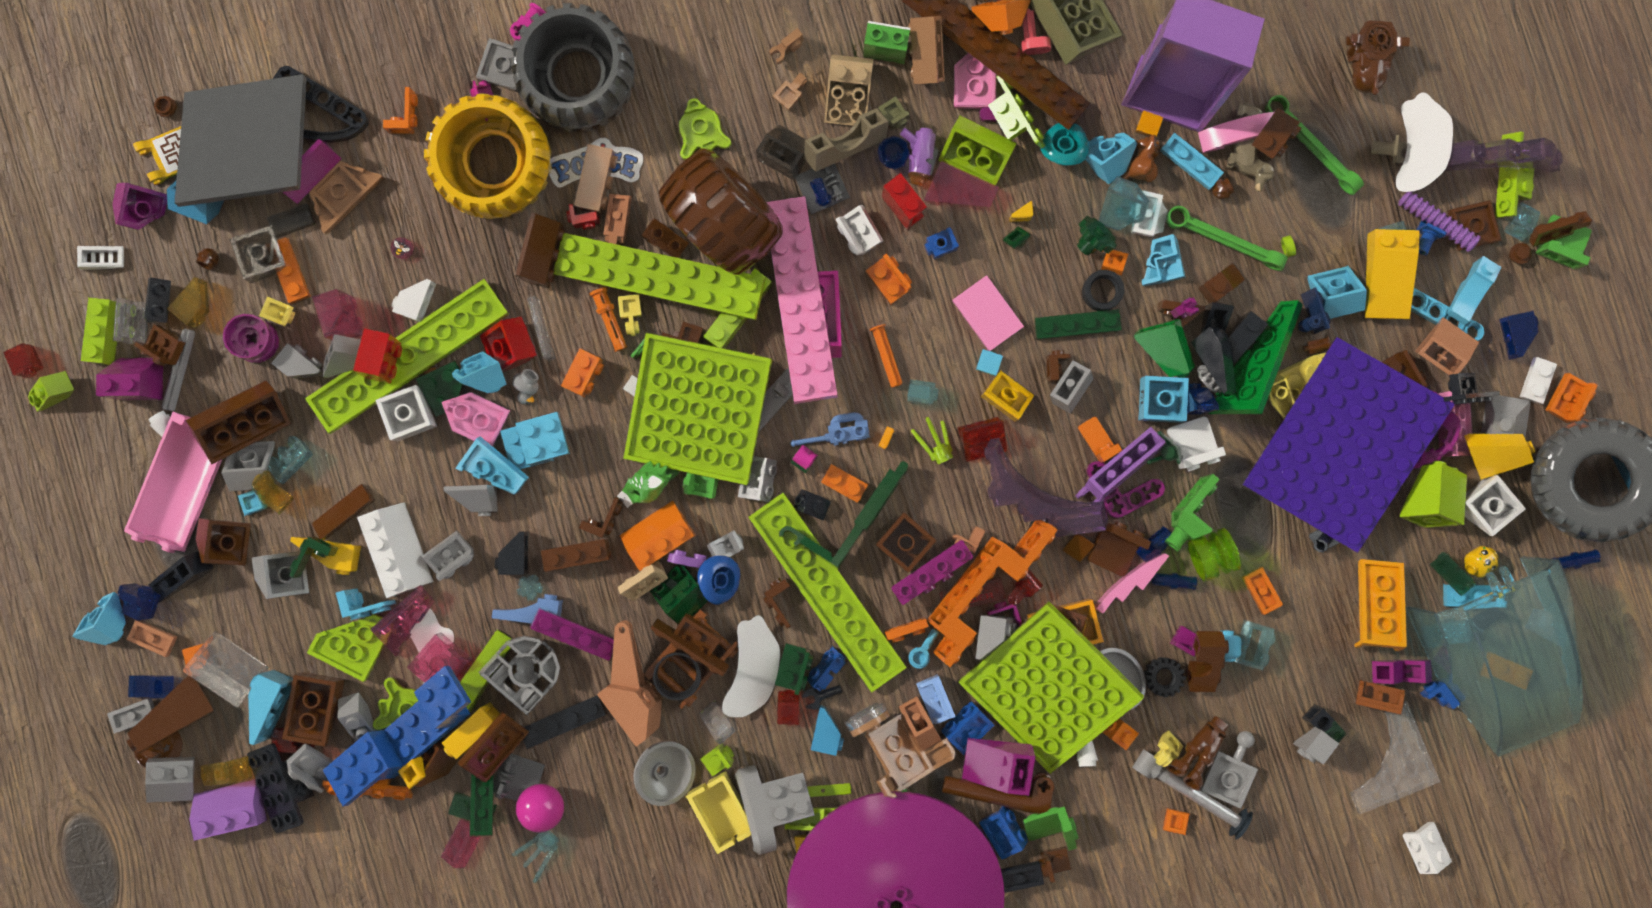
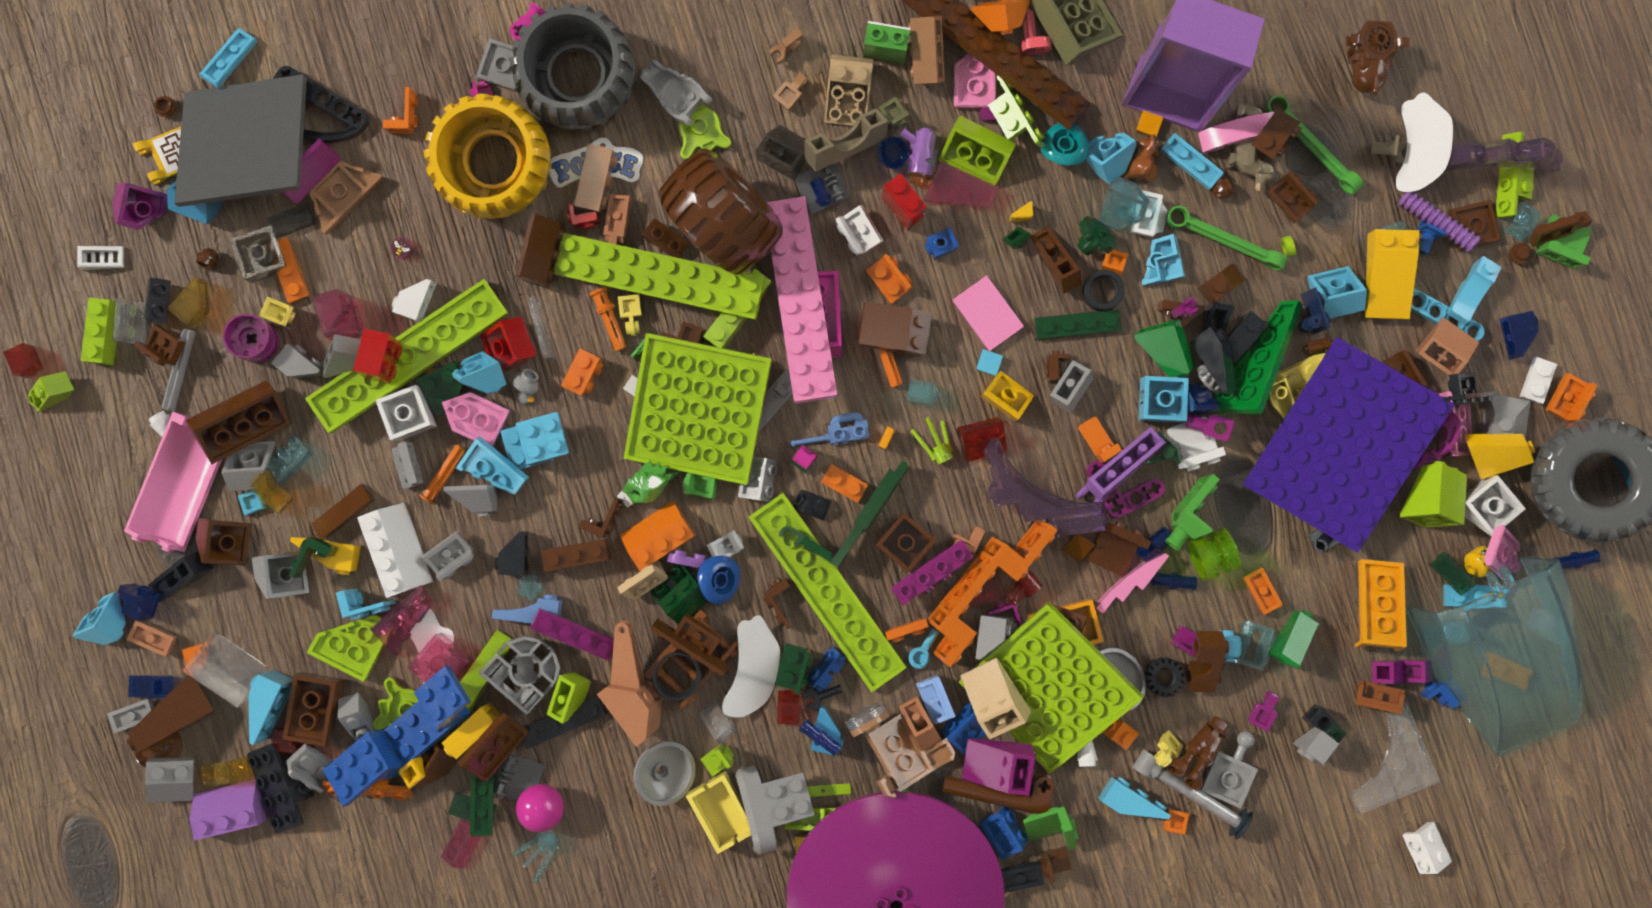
(131, 380): magenta slope -> none
(228, 58): none -> medium azure tile
(407, 465): none -> light grey bracket
(443, 474): none -> orange axle
(568, 696): none -> lime slope
(675, 91): none -> light grey animal
(820, 737): none -> clear blue pin
(894, 329): none -> reddish brown slope
(995, 698): none -> tan slope
(1057, 260): none -> reddish brown slope
(1127, 801): none -> medium azure slope
(1207, 426): none -> magenta bracket
(1263, 714): none -> magenta plate
(1292, 196): none -> reddish brown bracket
(1294, 639): none -> slope
(1502, 551): none -> bright pink tile

